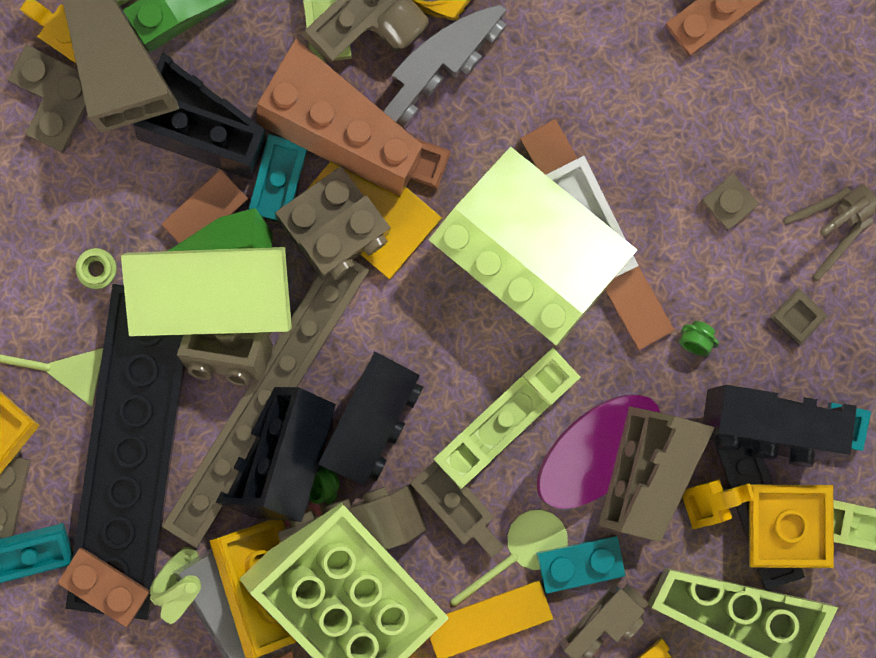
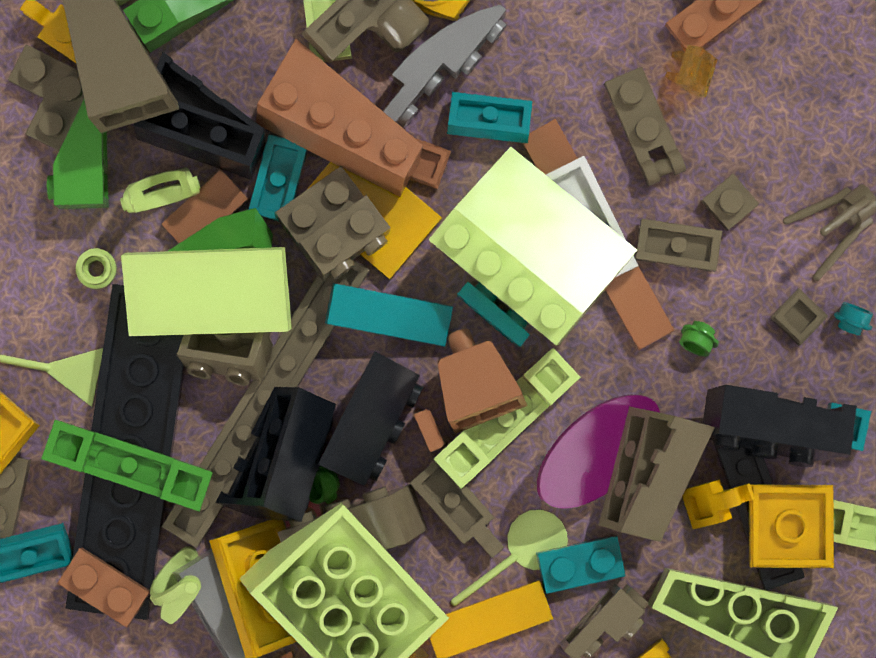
(80, 167): none -> bright green slope
(127, 464): none -> bright green slope
(136, 201): none -> yellowish green helmet
(388, 314): none -> teal tile
(429, 430): none -> nougat tile
(476, 383): none -> nougat torso
(482, 300): none -> teal plate
(489, 117): none -> teal plate
(644, 125): none -> dark tan plate
(678, 245): none -> dark tan plate
(695, 70): none -> clear yellow tile
(853, 318): none -> teal plate

